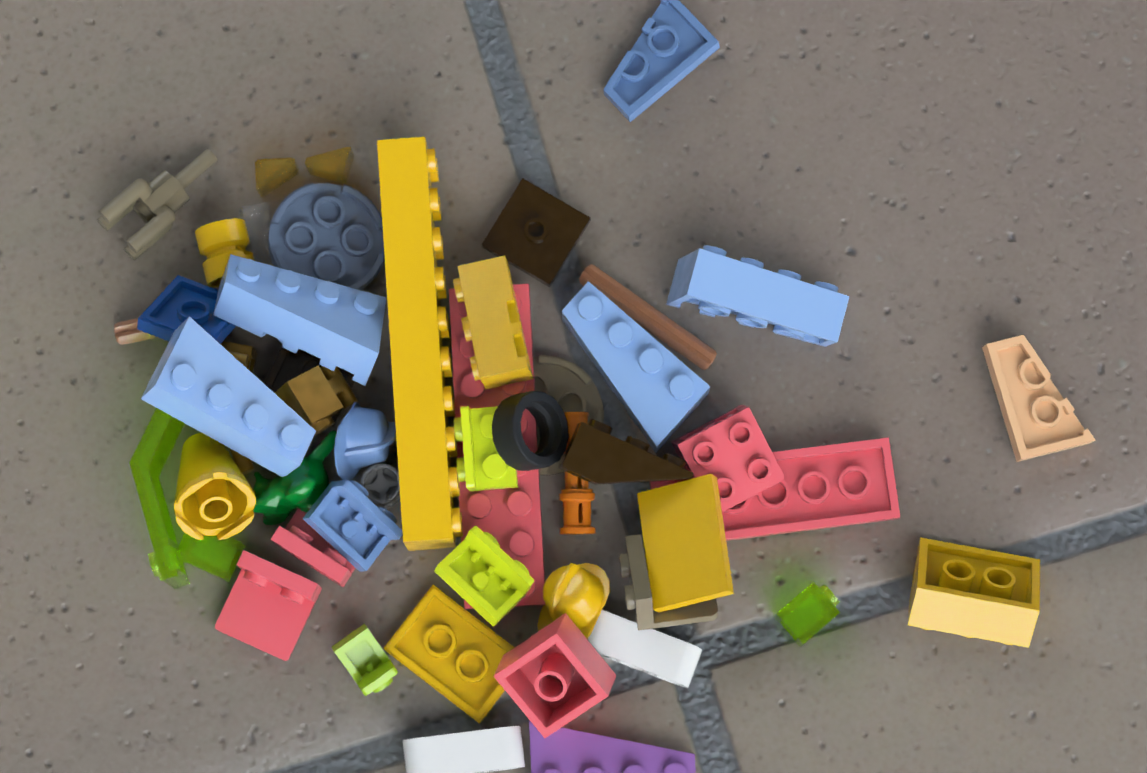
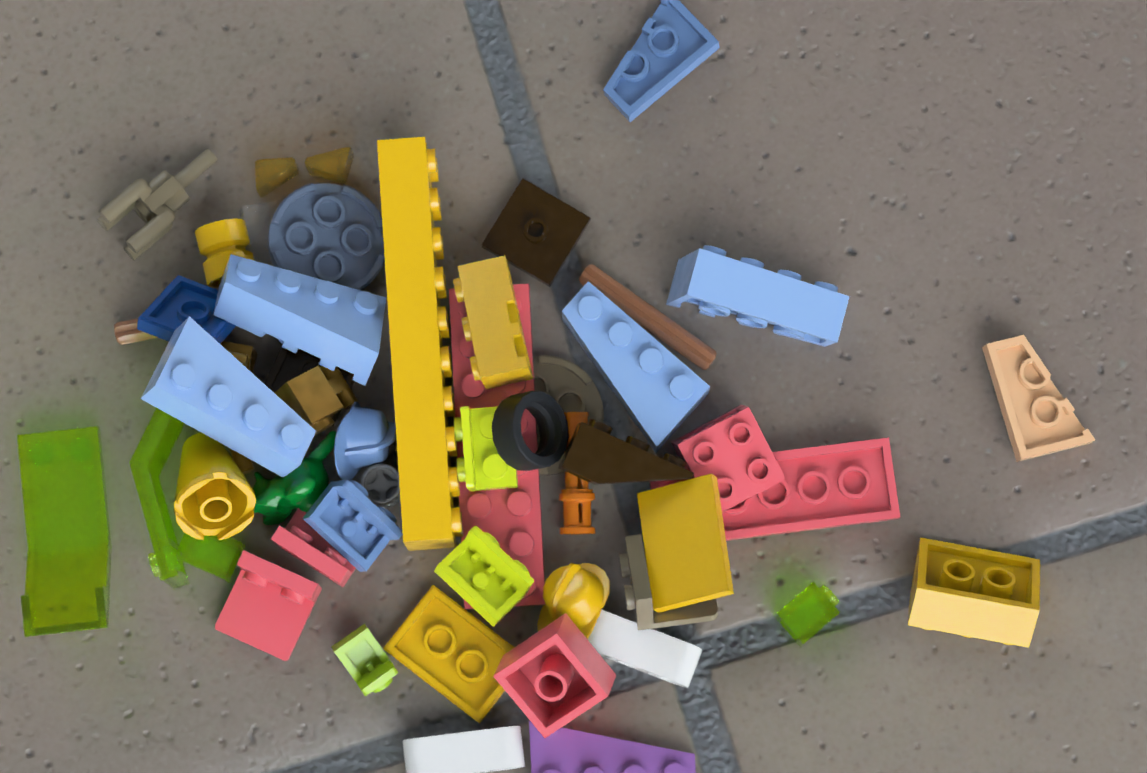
(65, 532): none -> clear neon green windscreen

